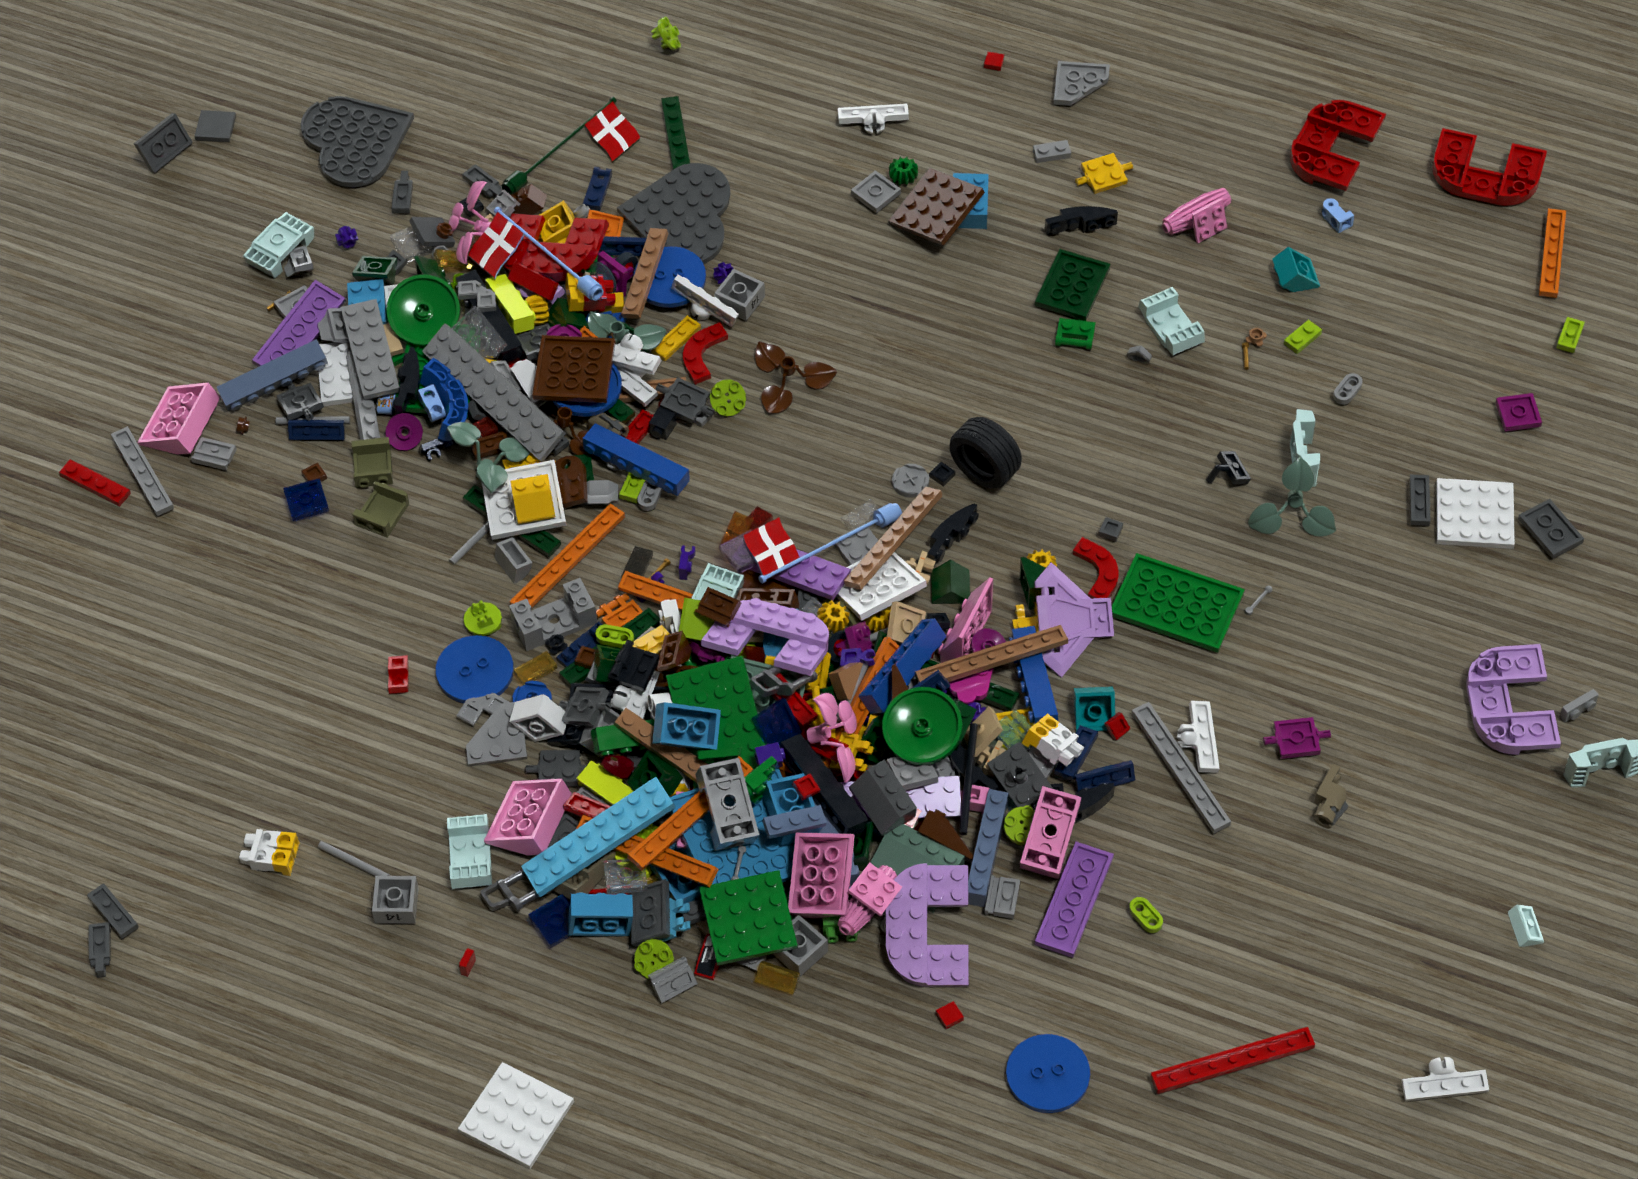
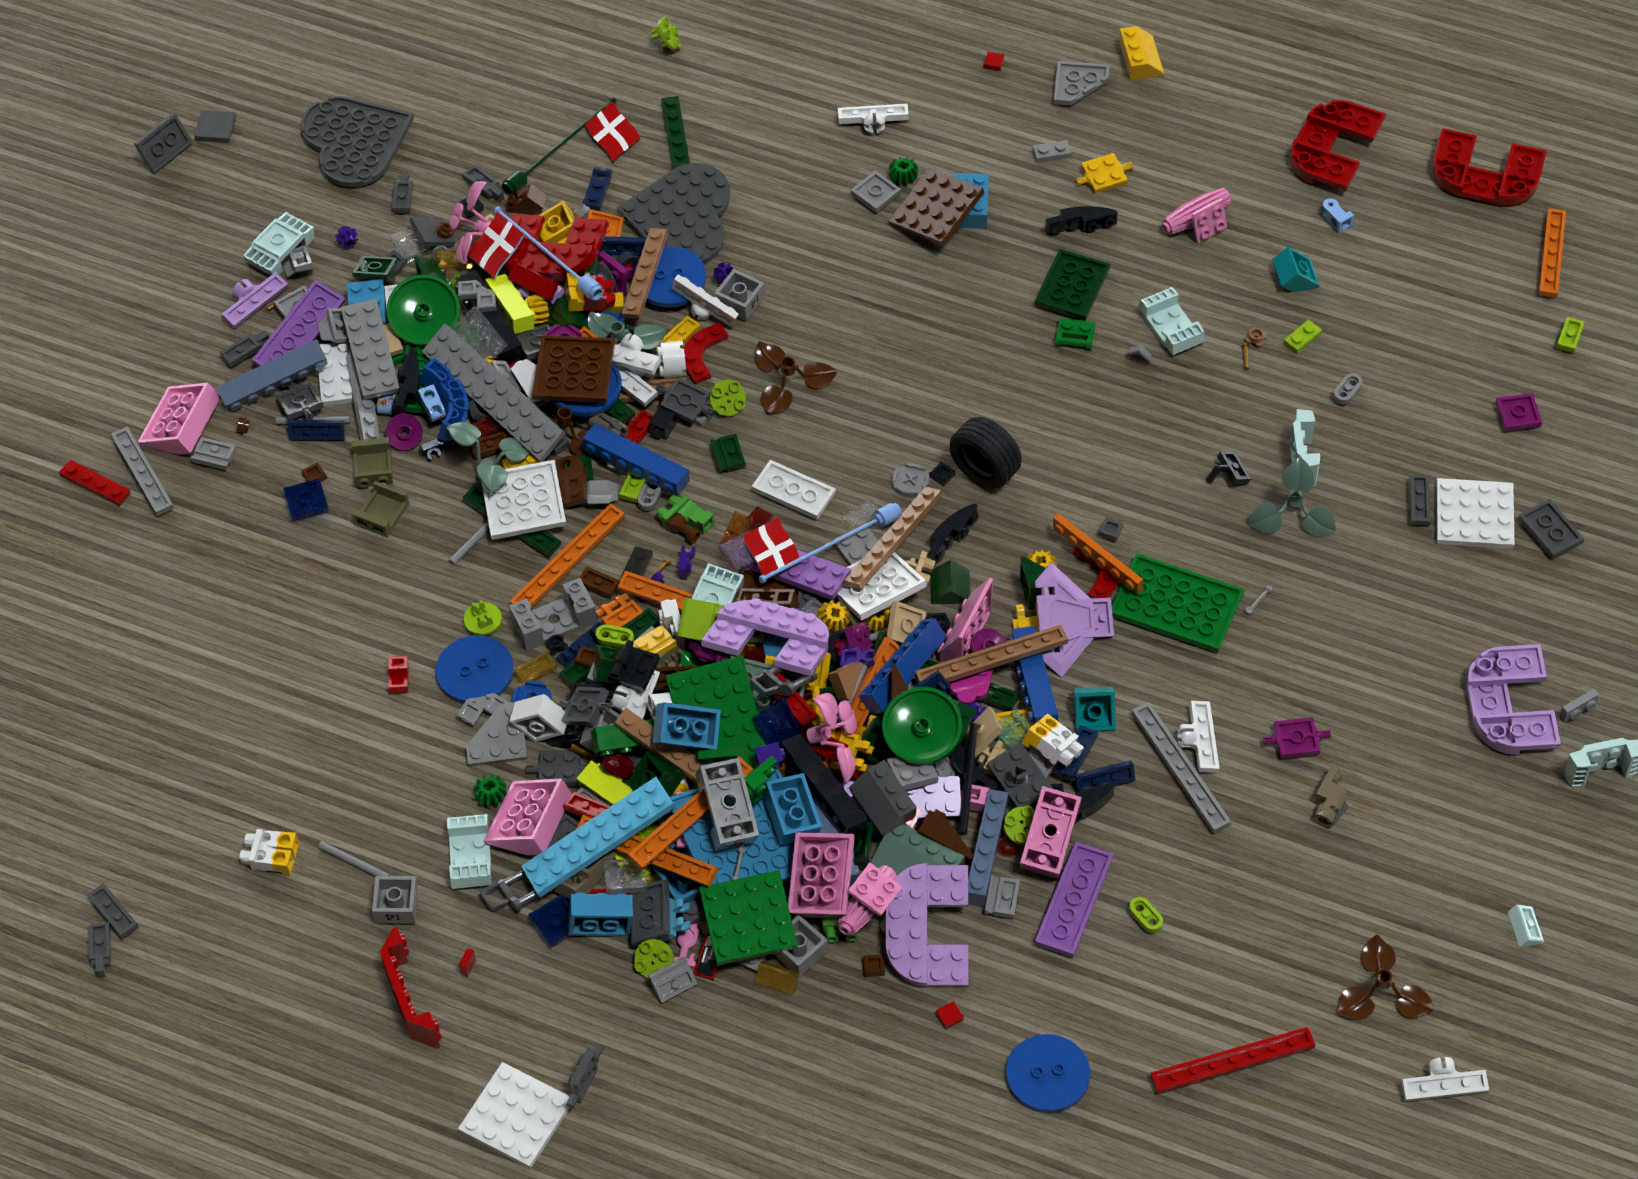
(244, 348): none -> dark grey hinge
(252, 298): none -> lavender plate
(419, 1027): none -> red slope
(490, 790): none -> green gear
(505, 202): light grey plate -> none
(512, 559): light grey brick -> none
(533, 499): yellow slope -> none
(574, 747): none -> pearl gold piece
(584, 1074): none -> dark grey plate
(599, 582): none -> reddish brown plate
(672, 360): none -> white brick
(674, 651): reddish brown slope -> none
(685, 512): none -> bright green hips
(687, 940): none -> bright pink piece
(718, 607): reddish brown plate -> none
(728, 453): none -> dark green plate
(793, 489): none -> white plate
(794, 821): sand blue plate -> none
(806, 787): red tile -> none
(874, 965): none -> reddish brown tile
(1007, 842): none -> clear red plate
(1097, 553): none -> orange plate
(1117, 726): red tile -> none
(1139, 53): none -> yellow slope
(1381, 957): none -> reddish brown plant

